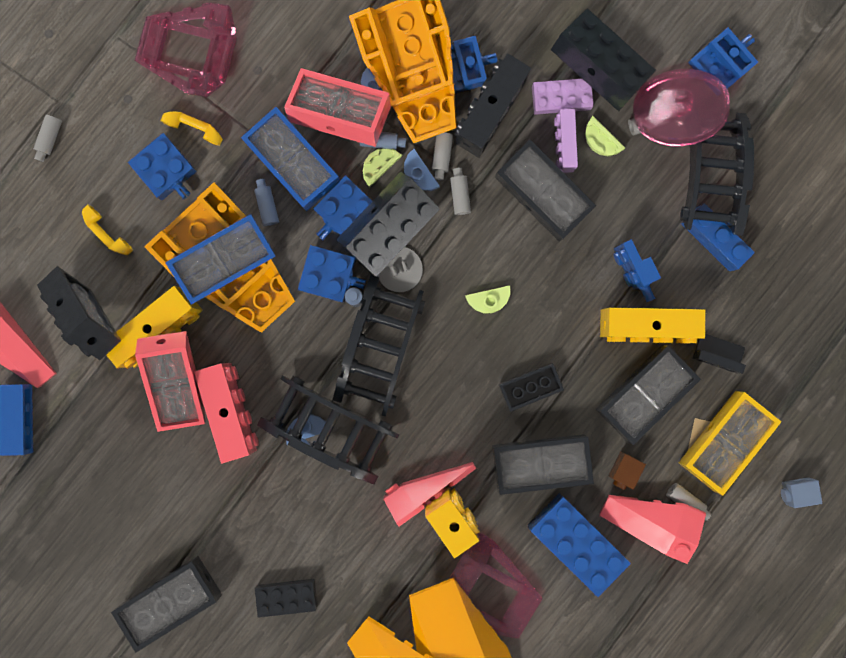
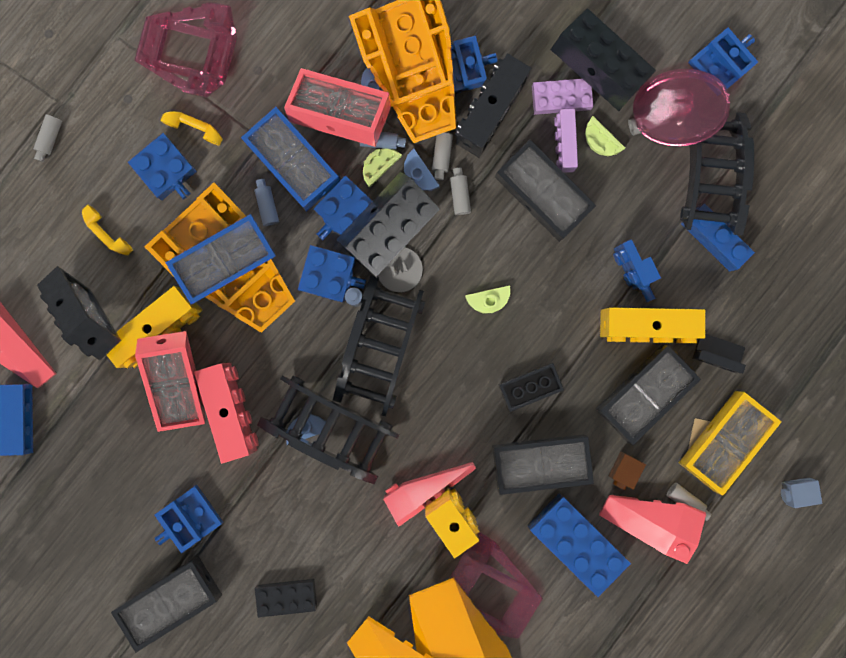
(187, 519): none -> blue plate

